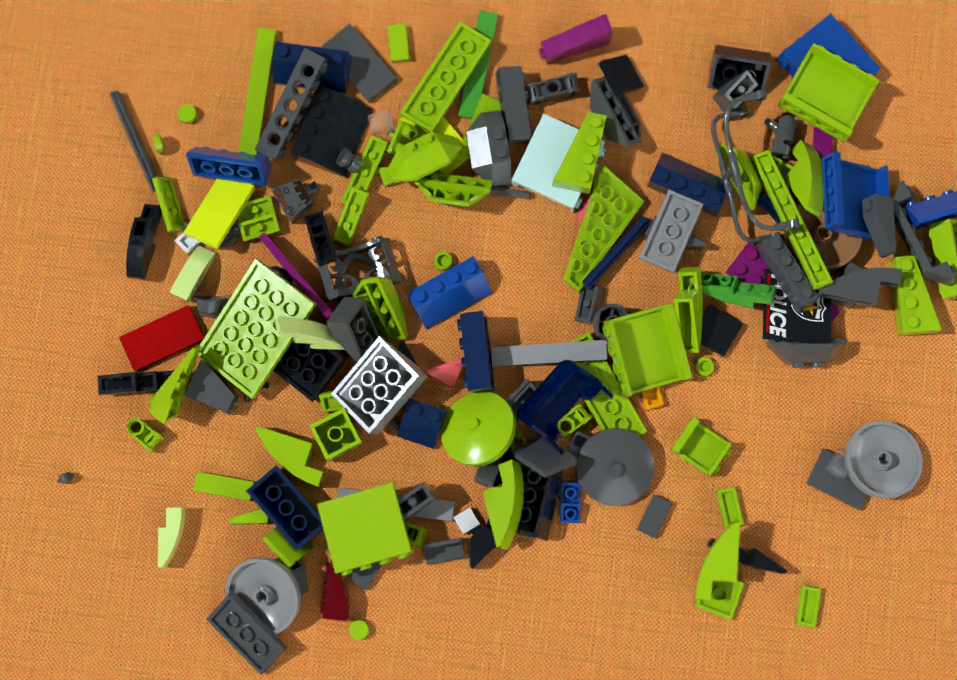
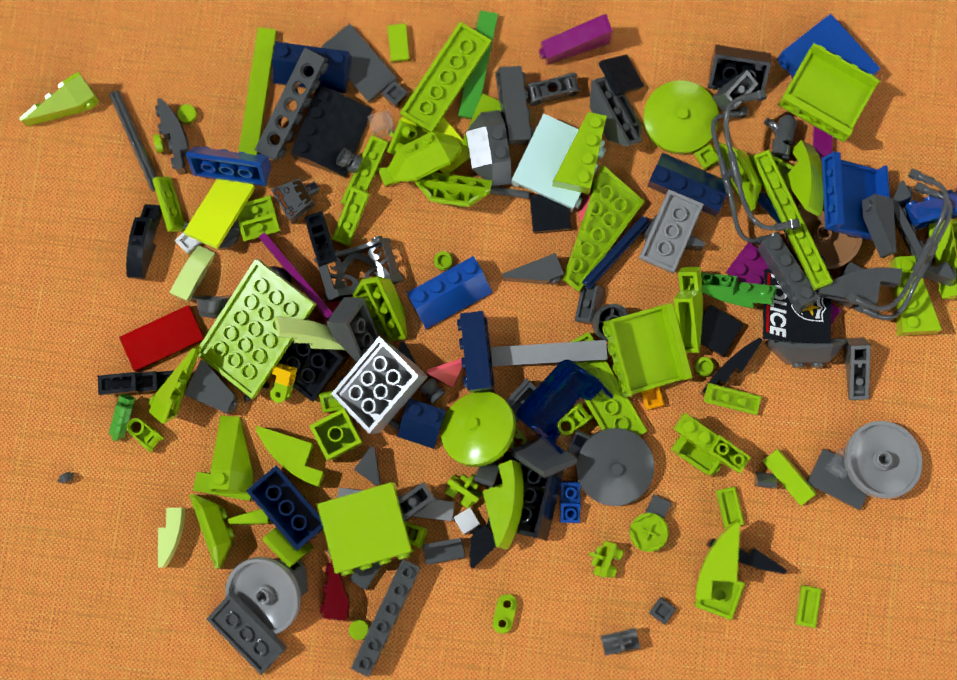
(71, 98): none -> lime wedge
(121, 416): none -> bright green rock
(172, 129): none -> dark grey slope
(214, 529): none -> lime wedge
(231, 463): none -> lime wedge
(283, 383): none -> leg
(369, 467): none -> dark grey slope
(385, 618): none -> dark grey brick
(394, 93): none -> dark grey plate
(432, 391): none -> dark grey wheel
(465, 486): none -> lime hips
(503, 613): none -> lime plate
(538, 272): none -> dark grey slope
(548, 215): none -> black tile
(603, 558): none -> lime hips
(620, 641): none -> dark grey hips
(648, 532): none -> lime tile
(662, 610): none -> dark grey tile
(680, 117): none -> lime dish
(707, 157): none -> lime tile
(711, 444): none -> lime slope
(732, 399): none -> lime tile
(735, 363): none -> black slope
(765, 480): none -> dark grey slope
(789, 477): none -> lime tile
(857, 368): none -> dark grey slope
(925, 257): none -> dark grey bar

